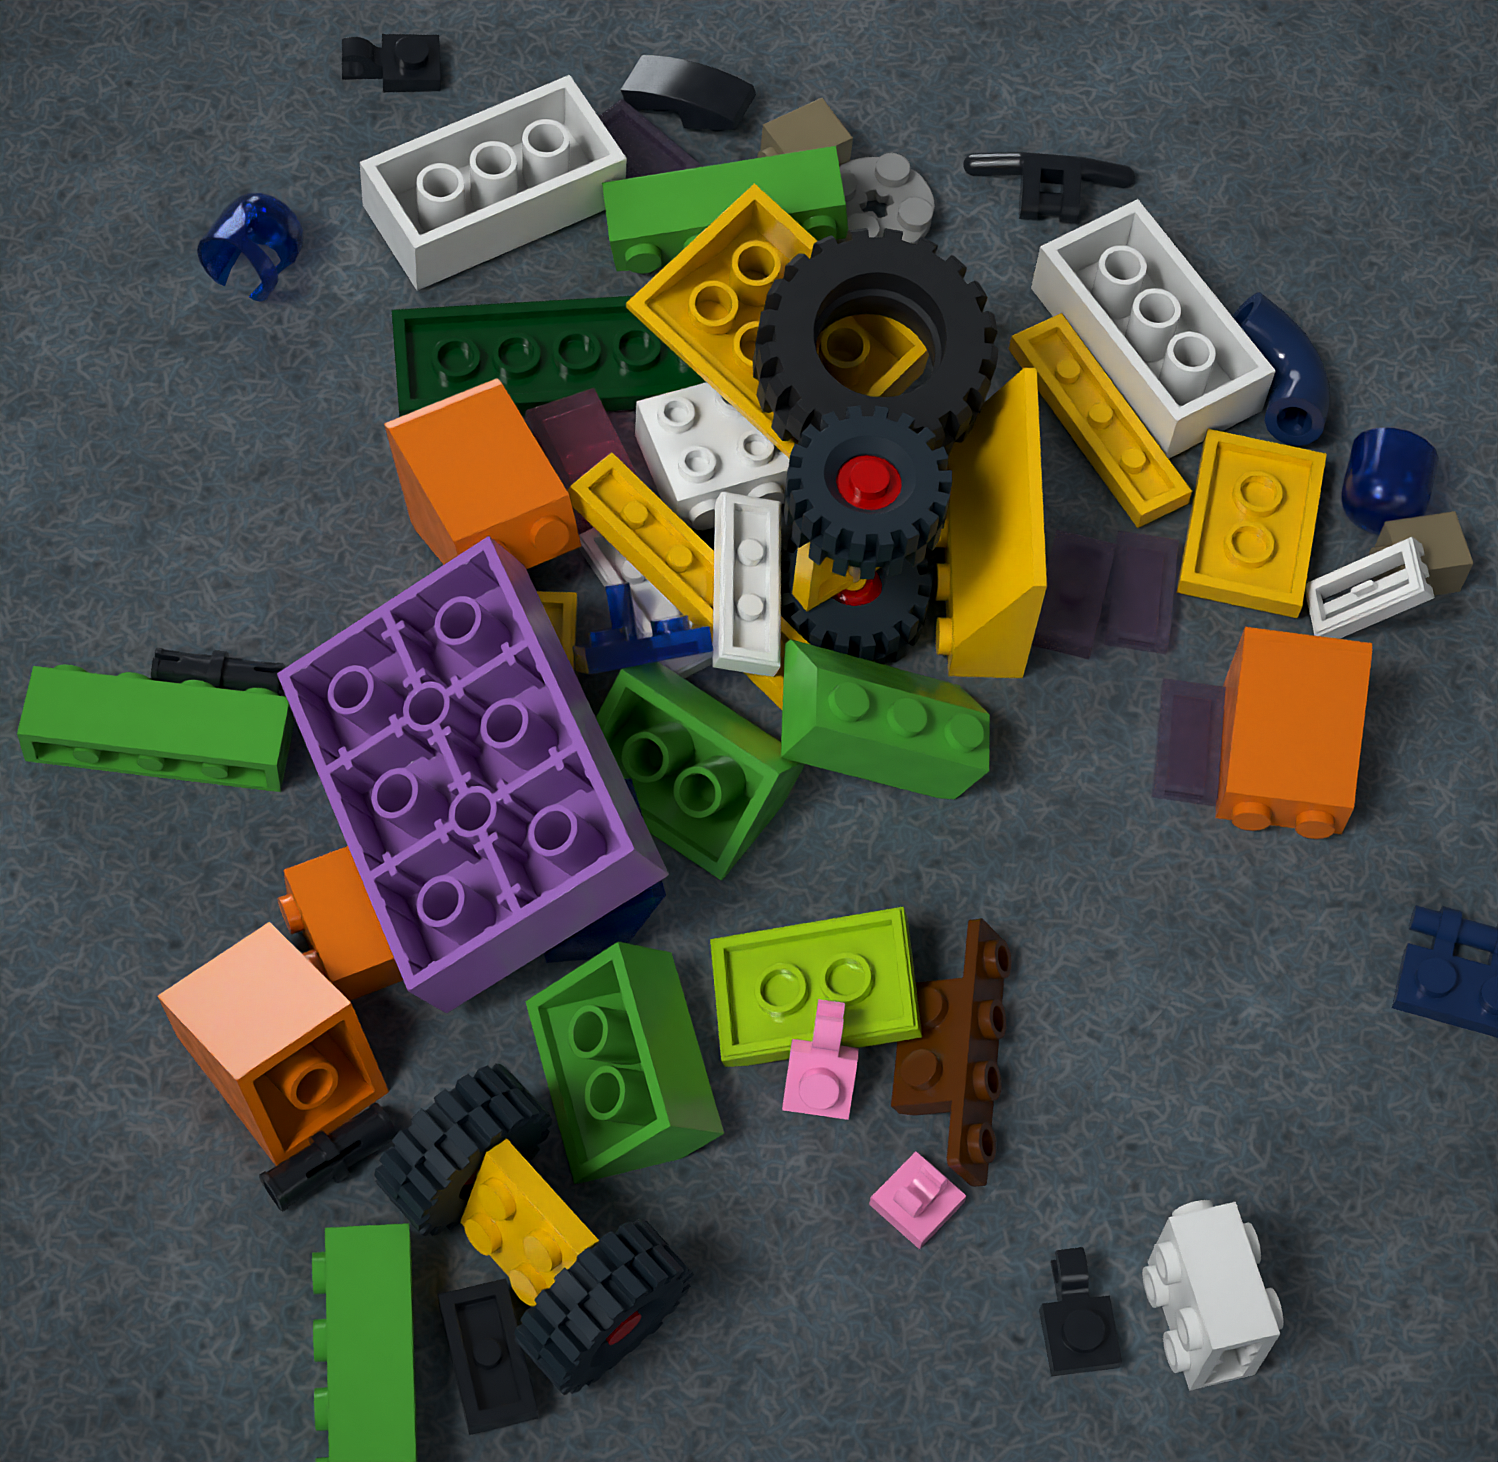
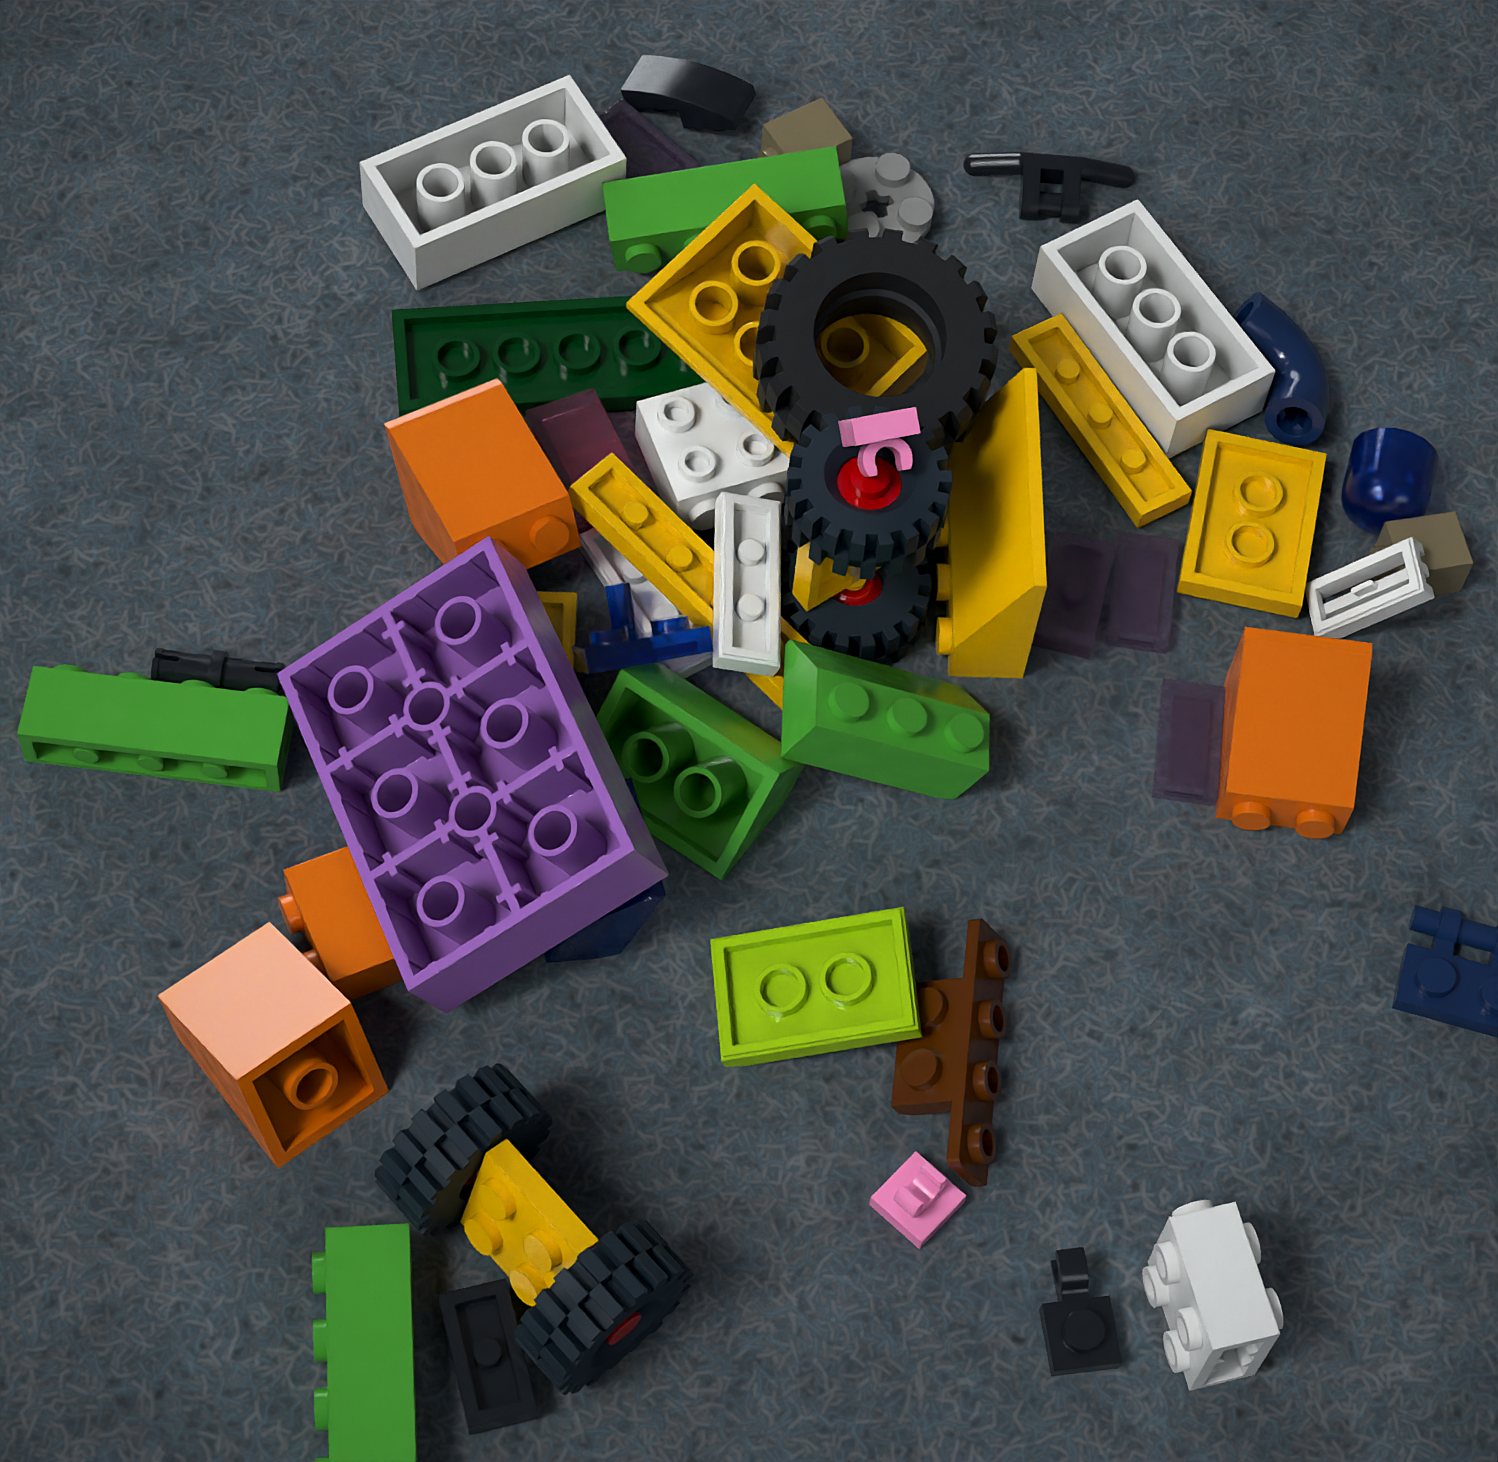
(243, 225): clear blue helmet -> none
(328, 1156): black pin -> none
(402, 63): black plate -> none
(623, 1063): bright green slope -> none
(821, 1070): bright pink plate -> none
(878, 432): none -> bright pink tile

